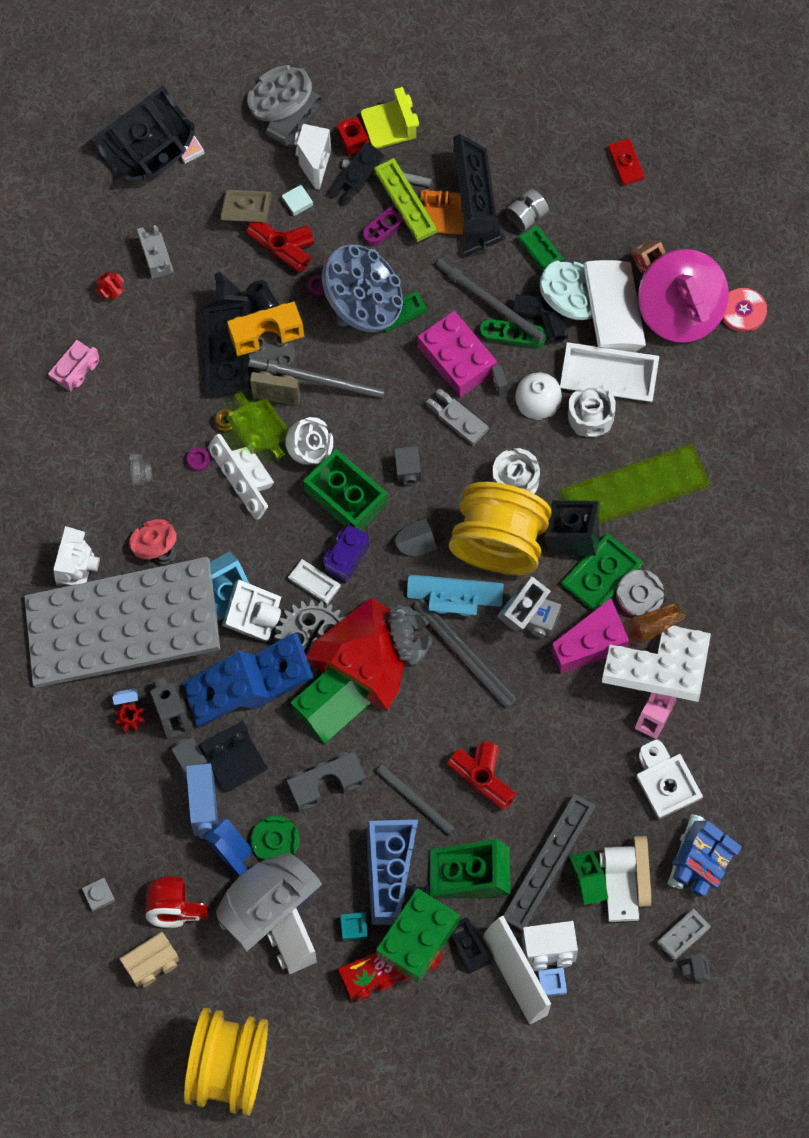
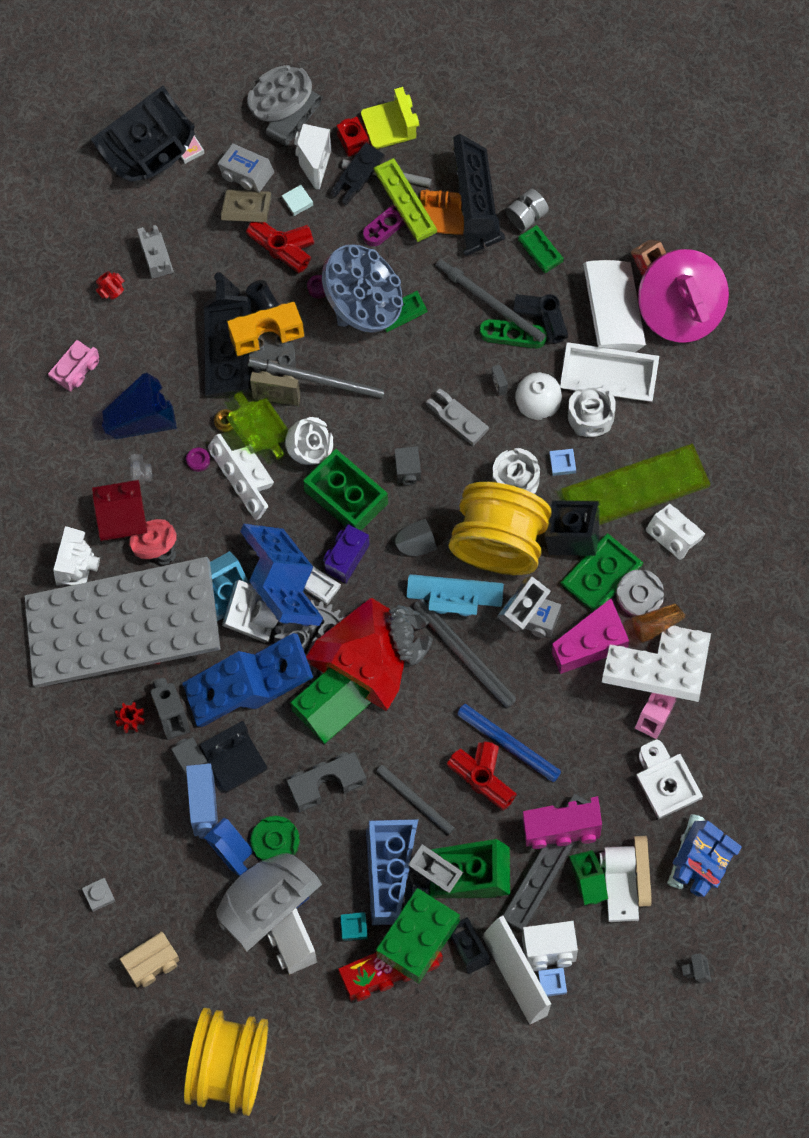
(119, 510): none -> dark red slope
(125, 696): light blue tile -> none
(139, 410): none -> clear blue slope
(167, 903): red piece -> none
(245, 168): none -> light grey brick
(281, 575): none -> blue bracket
(435, 868): none -> light grey slope
(456, 354): dark pink piece -> none
(509, 743): none -> blue axle
(562, 462): none -> light blue tile
(562, 824): none -> dark pink wedge
(566, 289): light aqua tile -> none
(626, 162): red plate -> none
(674, 531): none -> white bracket
(684, 934): light grey plate -> none
(745, 310): coral tile -> none

